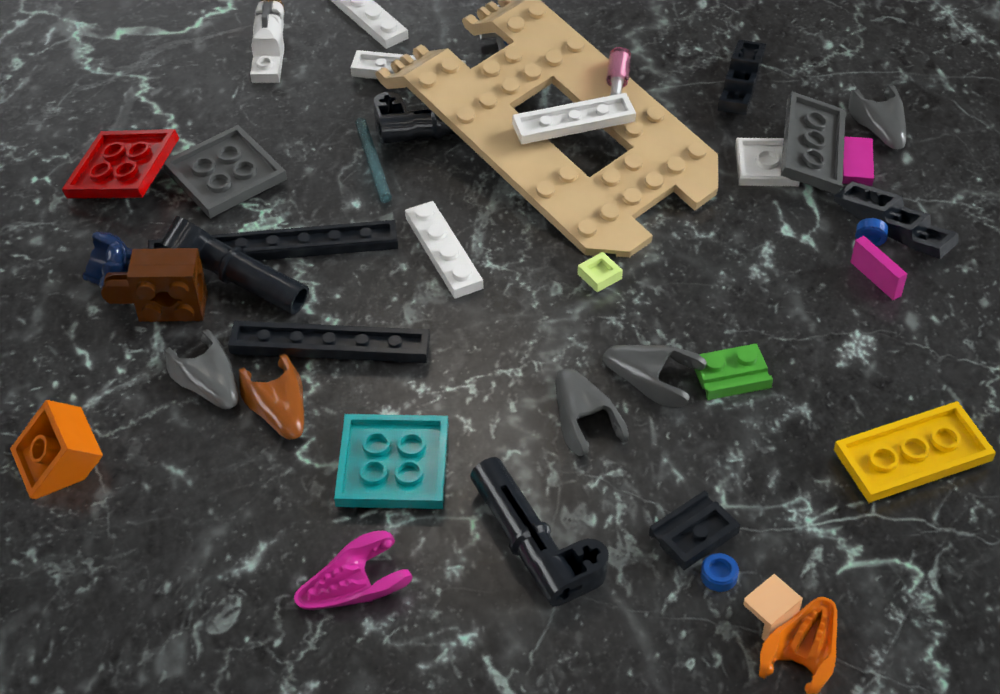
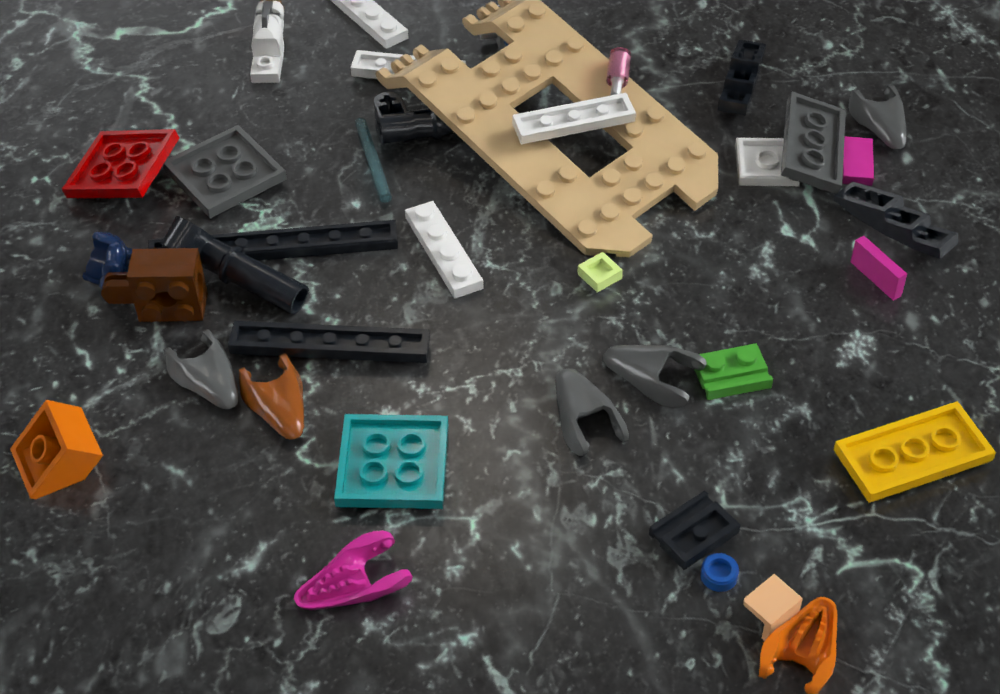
(531, 539): black piece -> none
(872, 229): blue tile -> none

